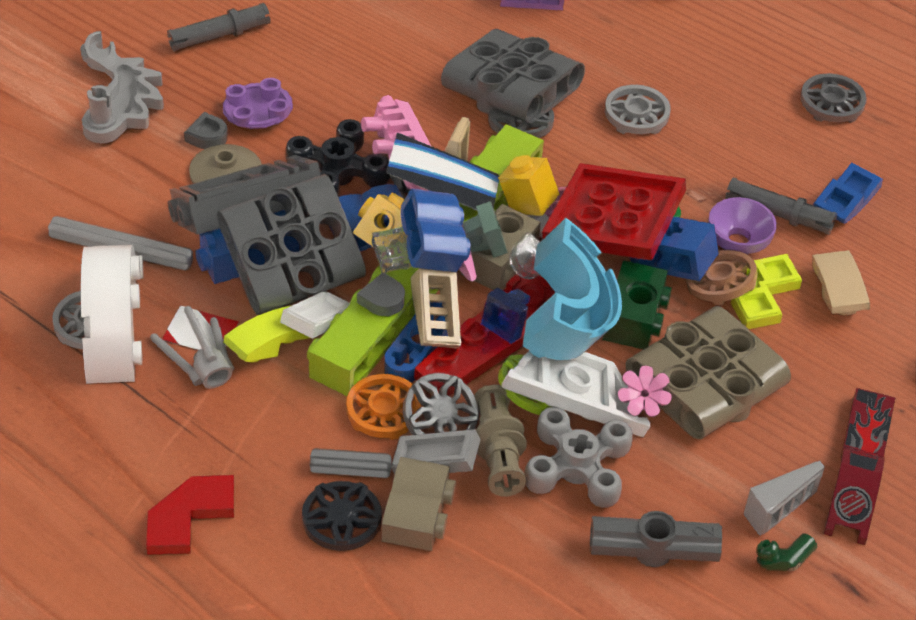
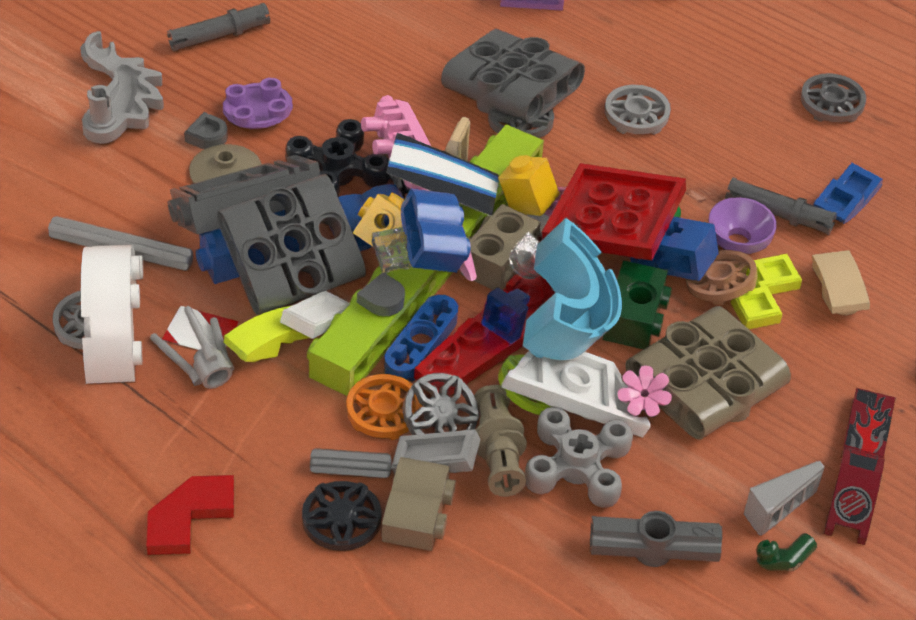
(446, 282): tan slope -> none
(485, 231): sand green tile -> none

